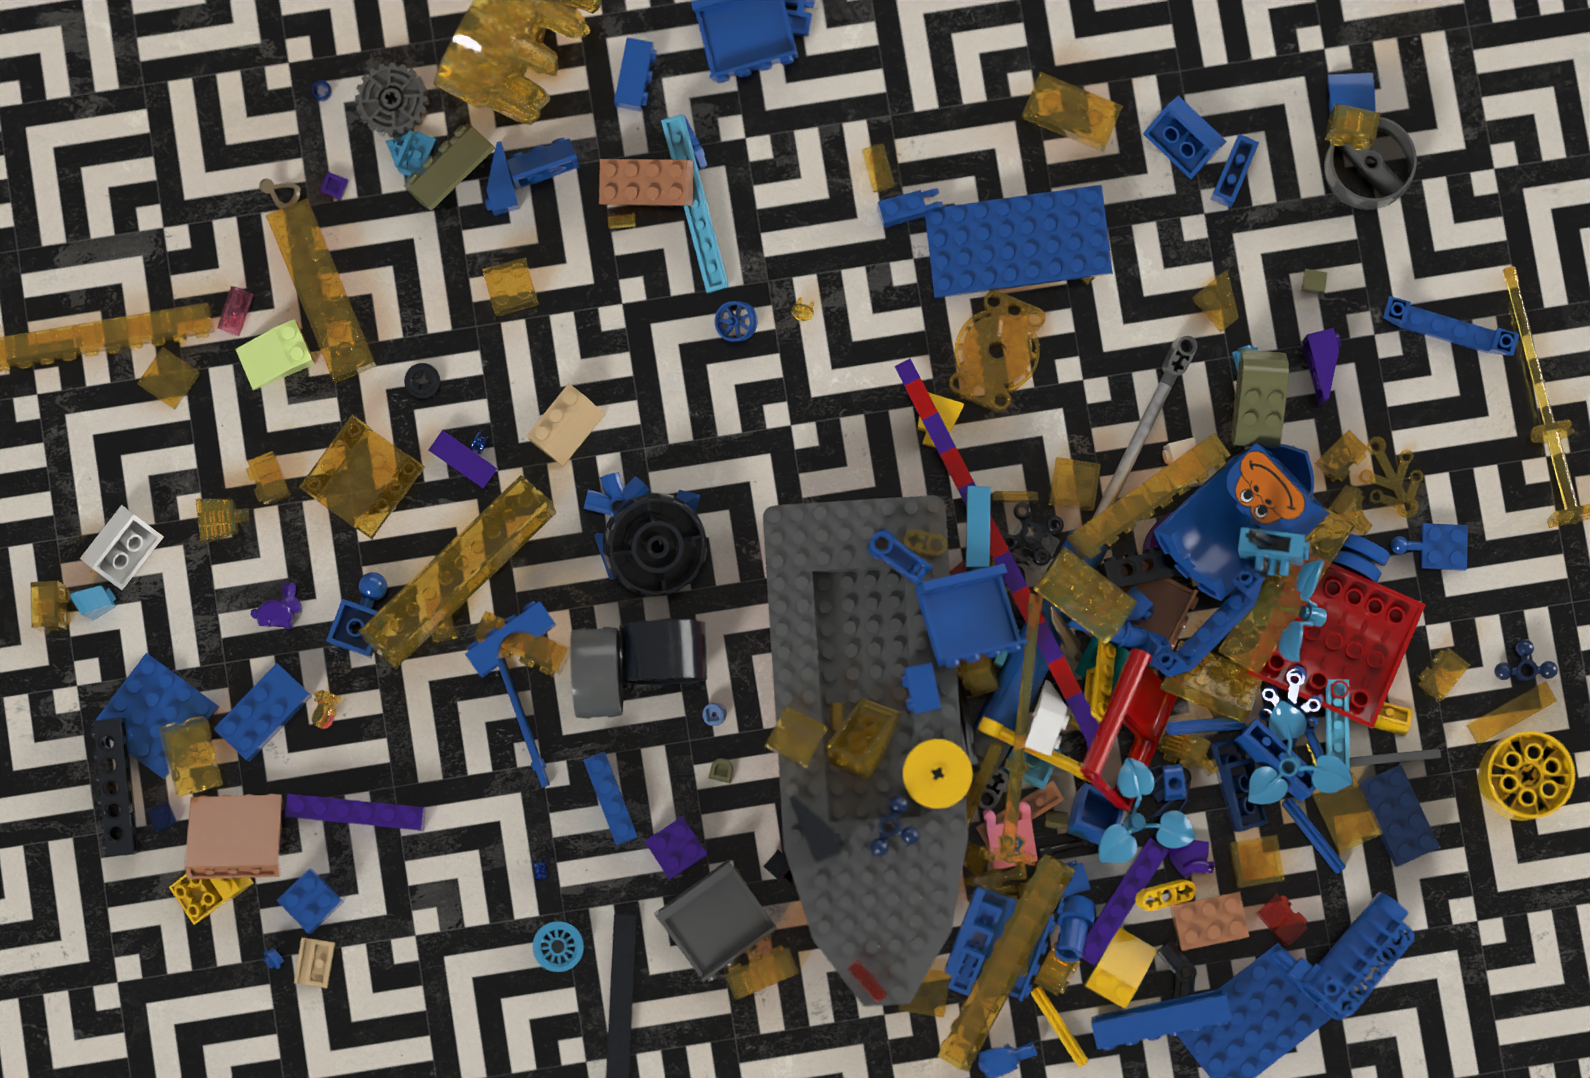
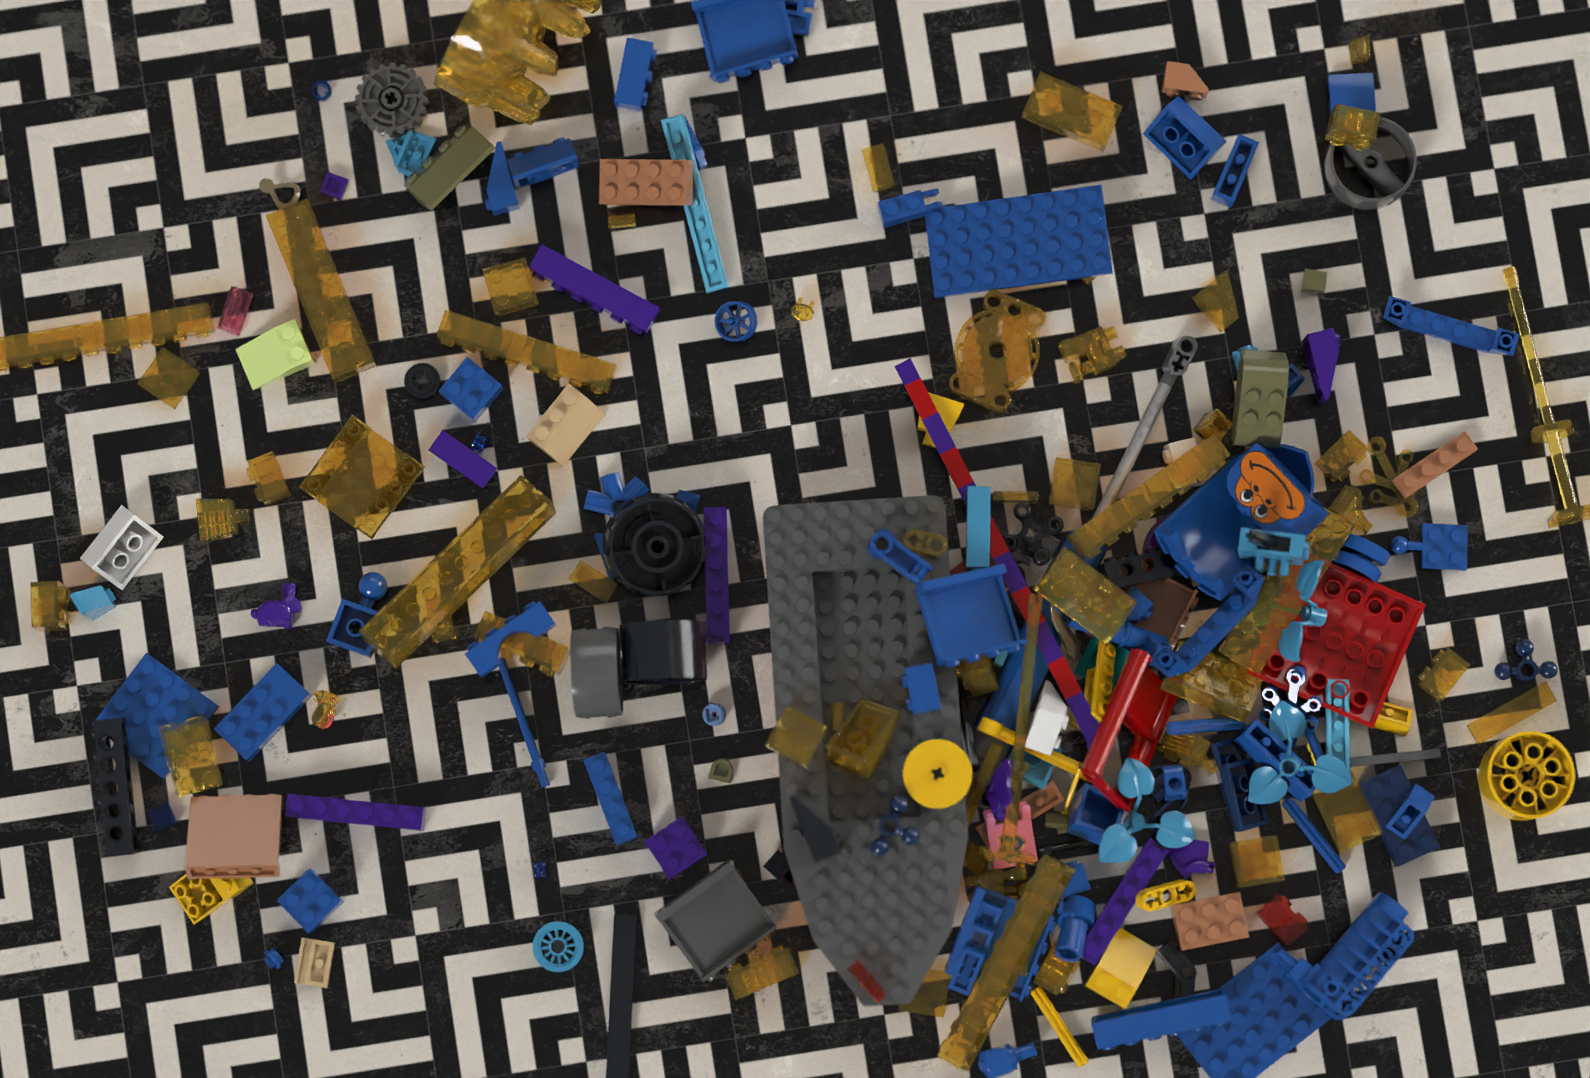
(471, 389): none -> blue brick
(526, 351): none -> clear yellow brick
(593, 581): none -> clear yellow plate
(594, 289): none -> dark purple brick
(717, 576): none -> dark purple brick
(999, 790): none -> dark purple arm
(1071, 791): none -> yellow piece
(1096, 347): none -> clear yellow hips
(1183, 80): none -> nougat slope
(1213, 423): none -> clear yellow brick
(1294, 380): none -> blue slope
(1360, 50): none -> clear yellow slope
(1410, 811): none -> blue slope
(1434, 465): none -> nougat plate

